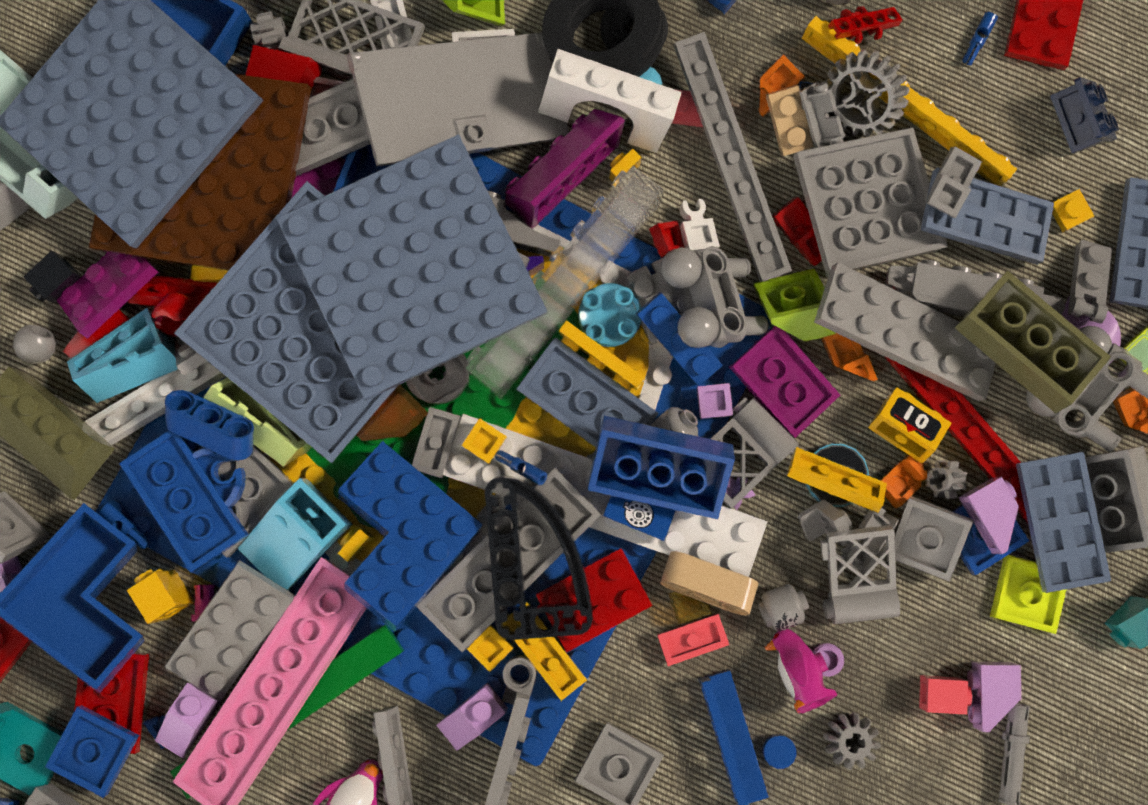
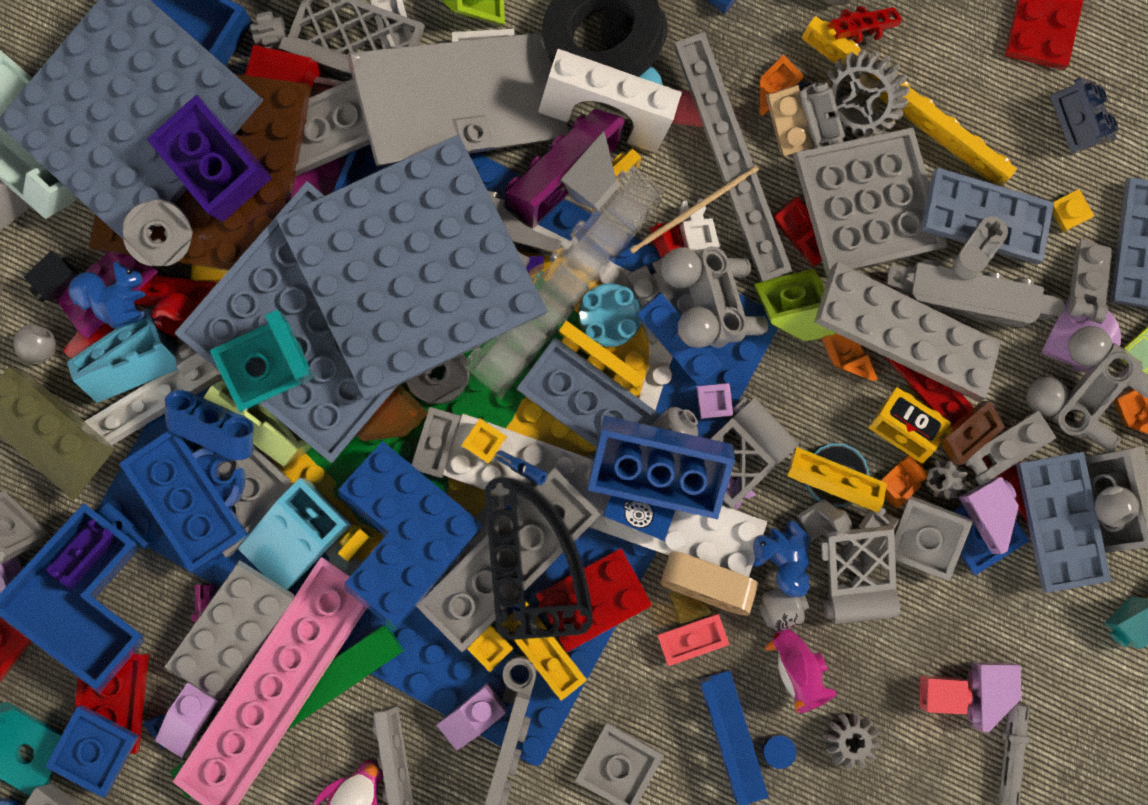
(80, 555): none -> dark purple hinge
(111, 303): none -> blue animal
(157, 213): none -> light grey plate
(160, 595): yellow brick -> none
(209, 159): none -> dark purple slope
(283, 358): none -> teal bracket
(592, 177): none -> light grey slope
(692, 210): none -> tan piece
(784, 381): magenta plate -> none
(789, 553): none -> blue animal
(832, 656): lavender tile -> none
(952, 182): light grey slope -> none
(971, 432): none -> reddish brown plate
(985, 27): blue pin -> none
(988, 235): none -> light grey piece
(1011, 447): none -> light grey plate
(1021, 598): neon yellow tile -> none
(1033, 342): olive slope -> none
(1116, 506): none -> light grey piece

